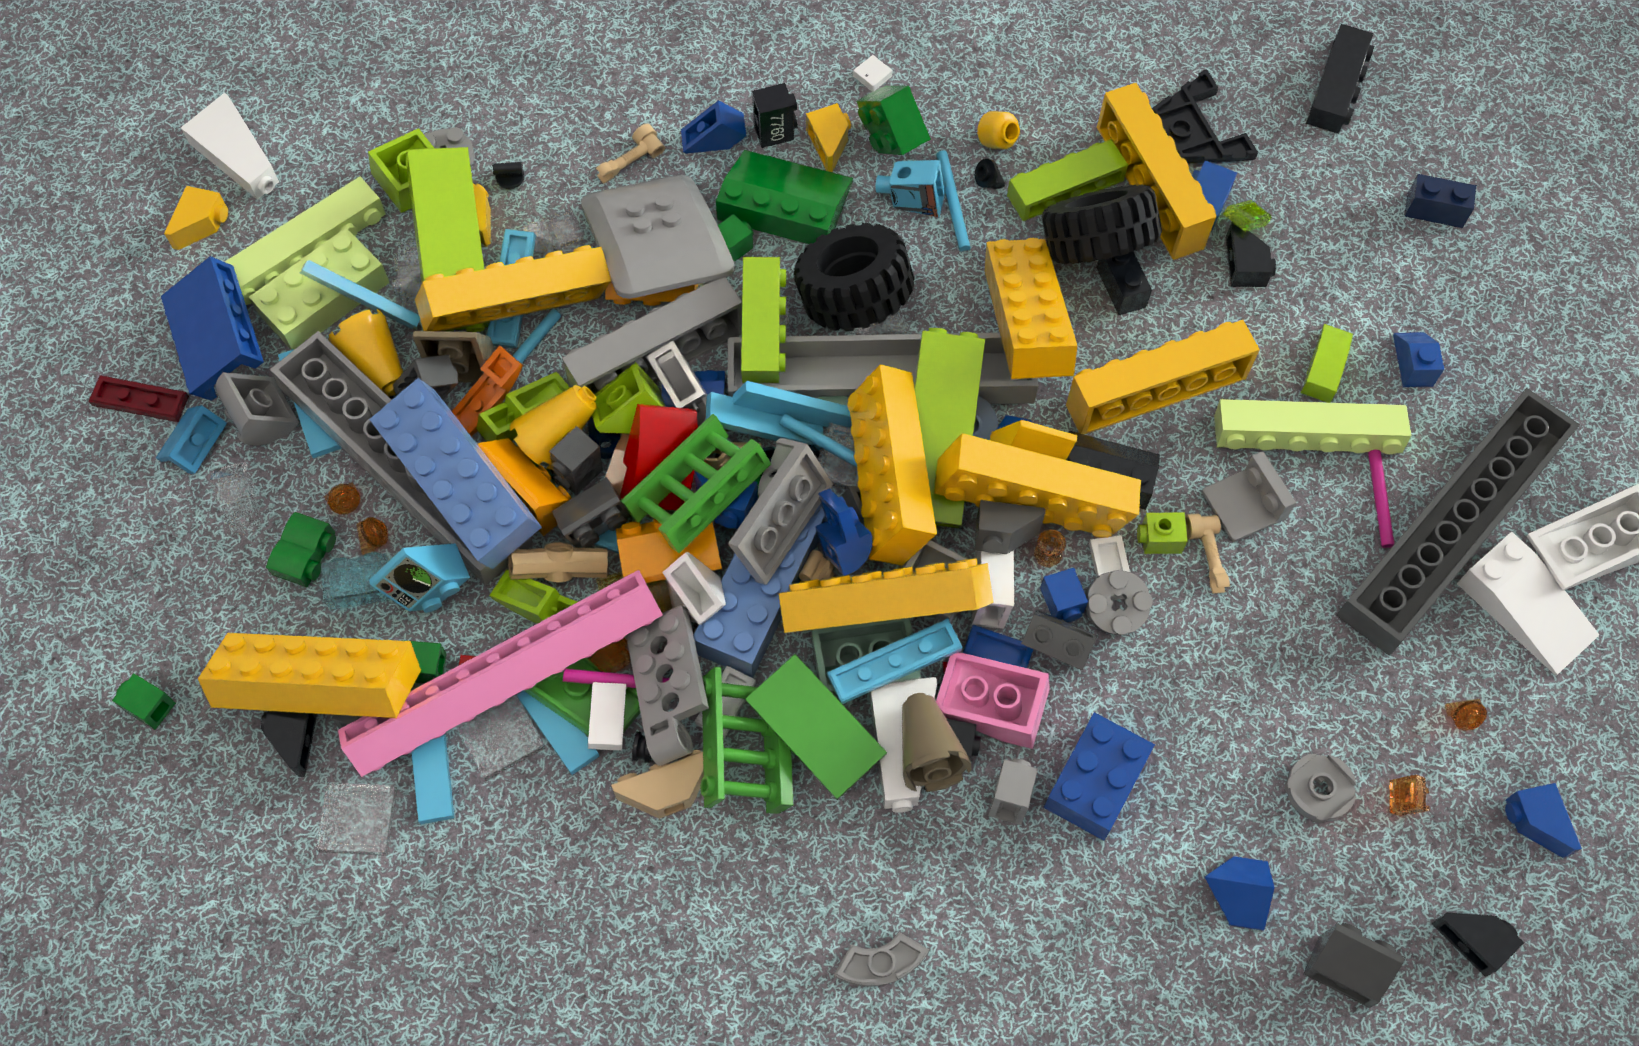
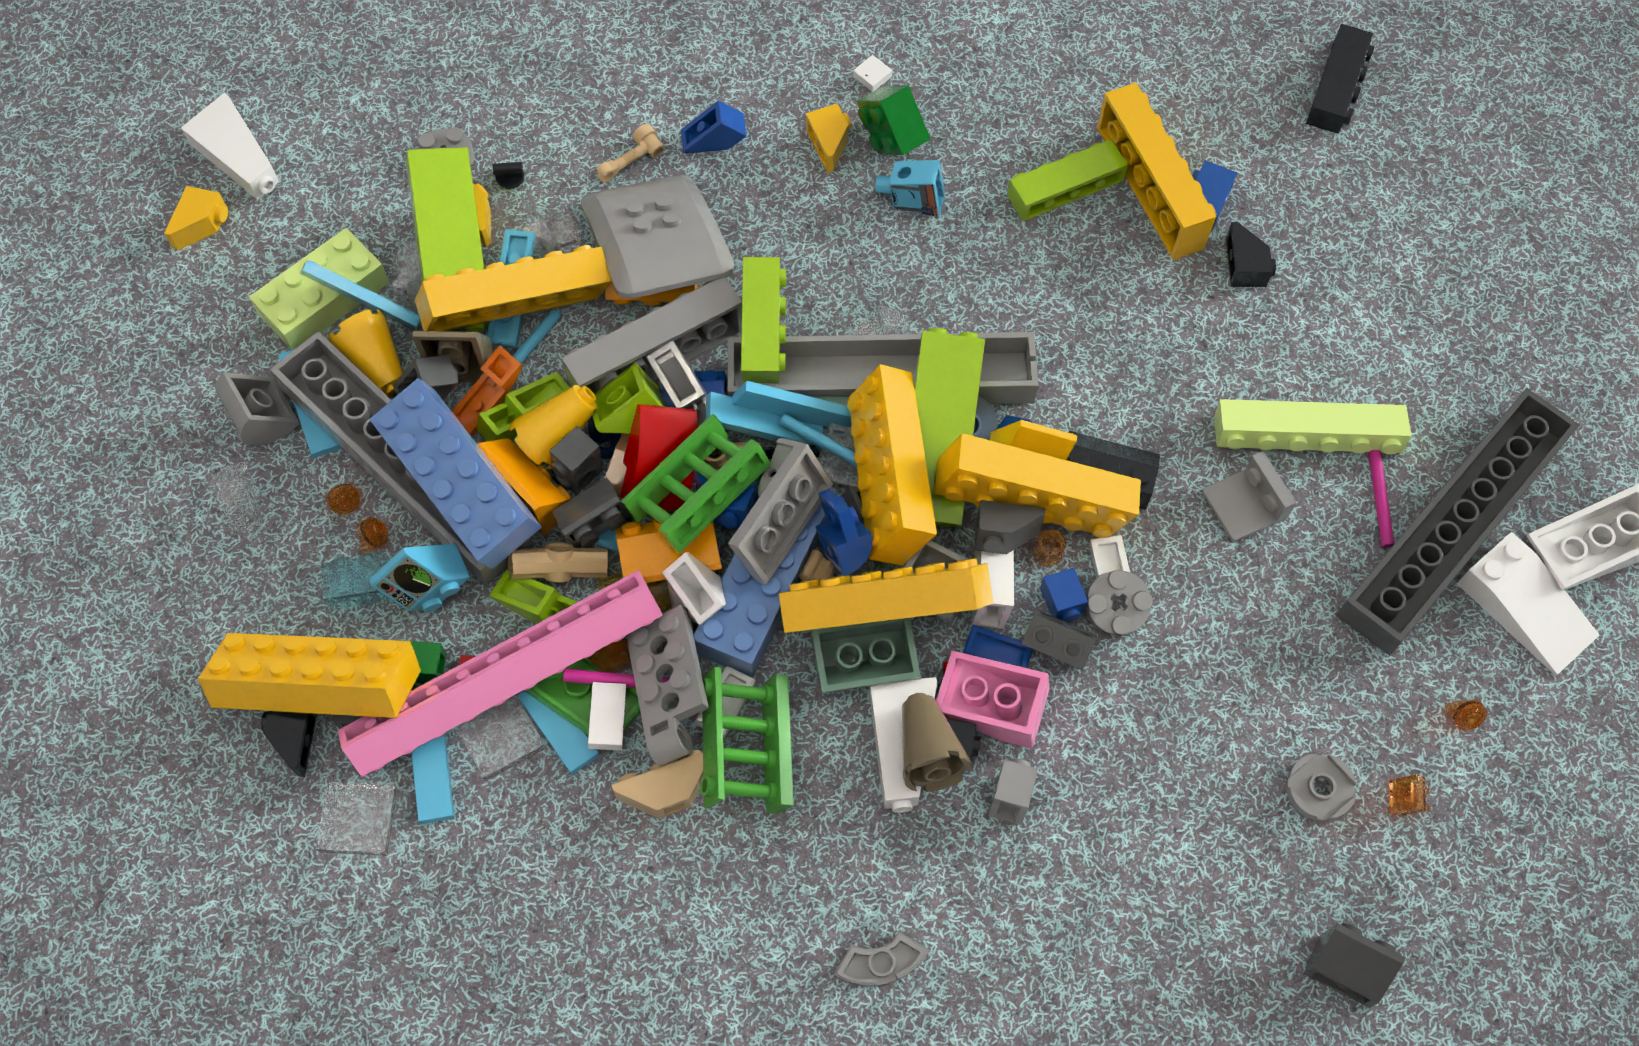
(138, 398): dark red tile -> none
(143, 701): green brick -> none
(192, 439): dark azure panel -> none
(210, 326): blue panel -> none
(301, 549): green brick -> none
(349, 207): yellowish green brick -> none
(390, 168): lime slope -> none
(640, 748): black bush -> none
(737, 236): green brick -> none
(774, 115): black brick -> none
(782, 197): green slope -> none
(816, 726): bright green tile -> none
(854, 276): black tyre -> none
(894, 661): medium azure tile -> none
(953, 202): medium azure bar -> none
(988, 174): black plate -> none
(998, 130): yellow head -> none
(1029, 309): yellow brick -> none
(1099, 776): blue brick -> none
(1102, 224): black tyre -> none
(1125, 282): black brick -> none
(1161, 376): yellow brick -> none
(1163, 533): lime brick -> none
(1191, 131): black wing -> none
(1204, 529): tan brick -> none
(1243, 891): blue slope -> none
(1247, 215): clear neon green tile -> none
(1327, 363): lime slope -> none
(1418, 359): blue slope -> none
(1440, 200): dark blue brick -> none
(1480, 938): black slope -> none
(1543, 819): blue slope -> none

